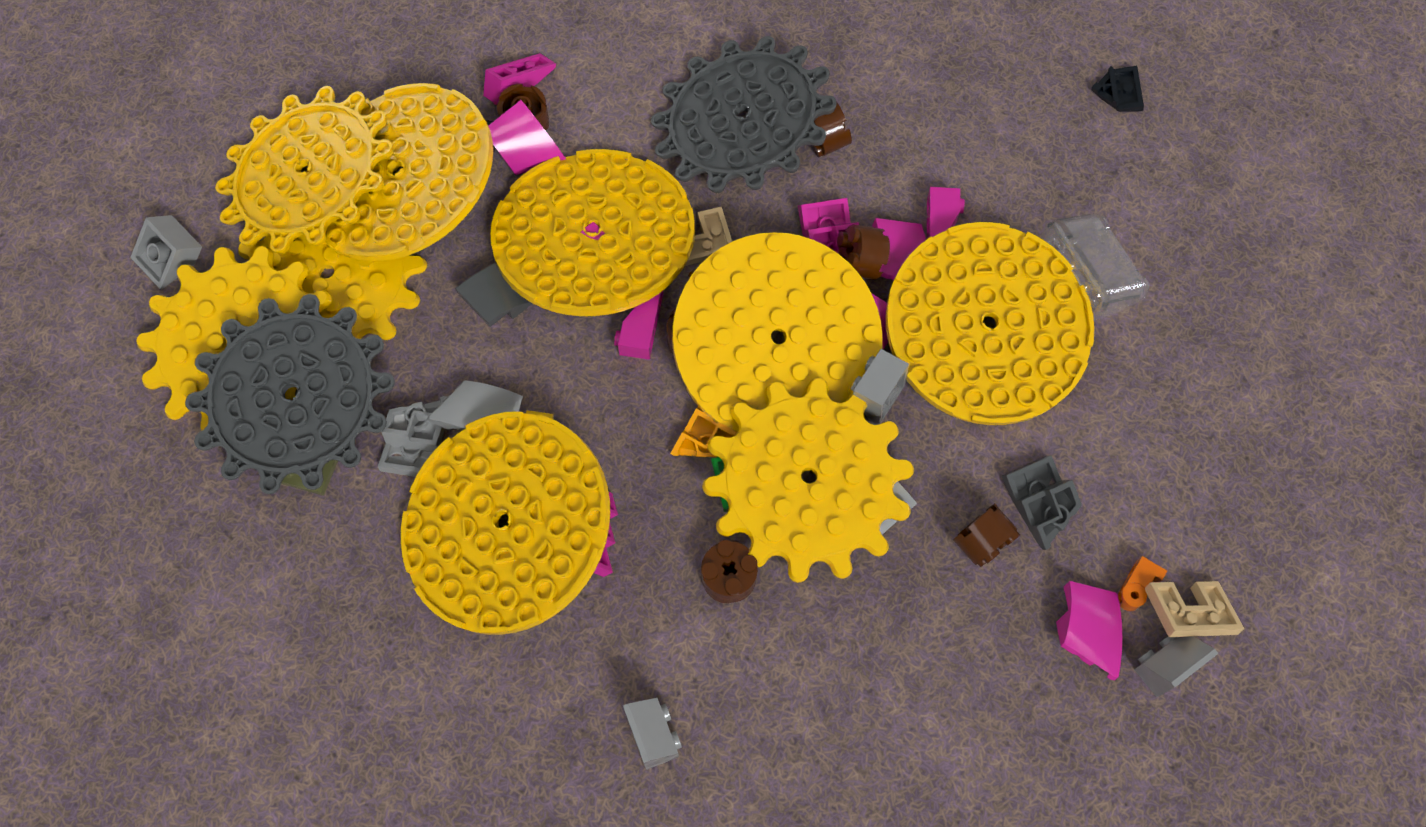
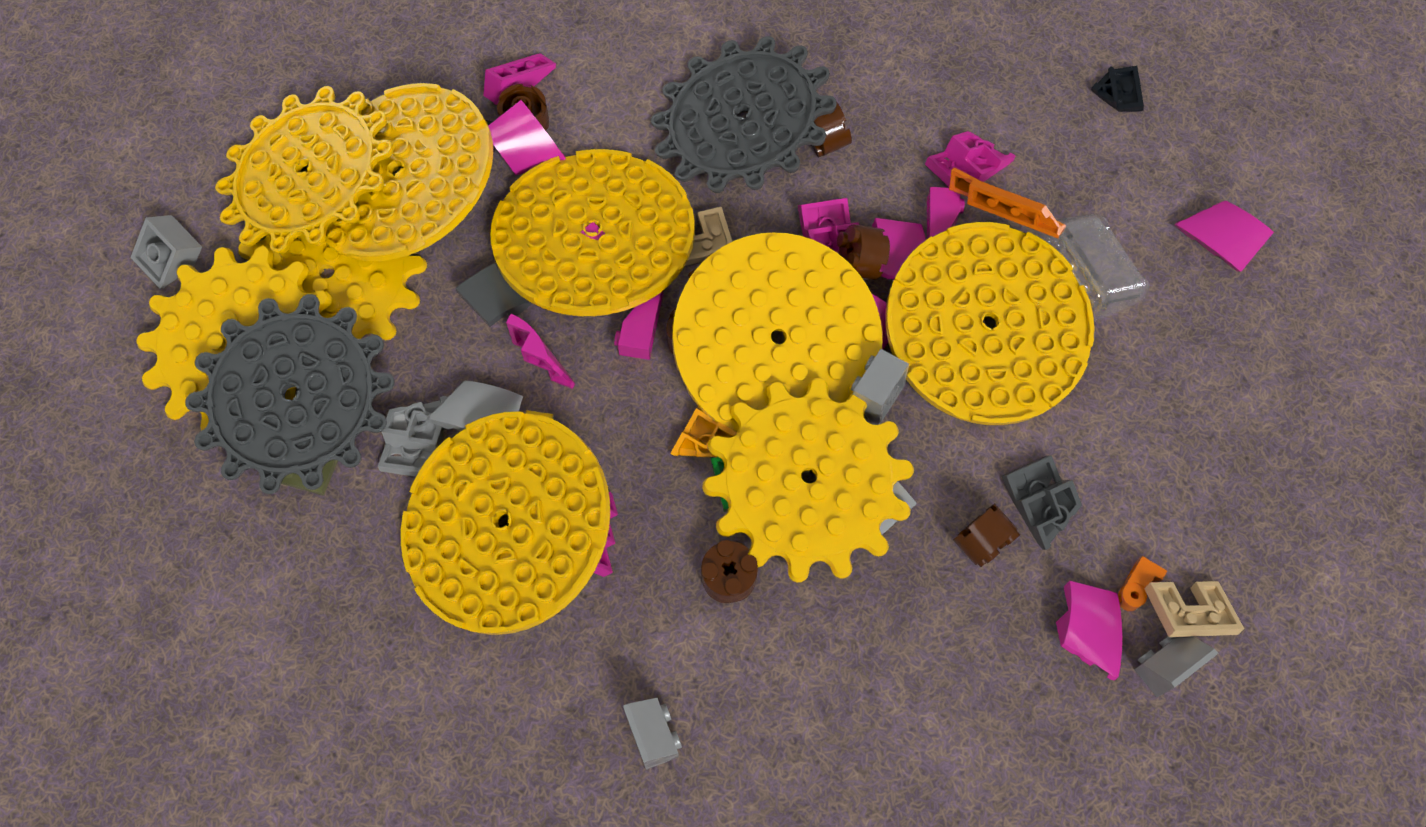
(536, 352): none -> dark pink slope
(969, 155): none -> dark pink slope
(1005, 204): none -> orange wedge
(1227, 233): none -> dark pink slope

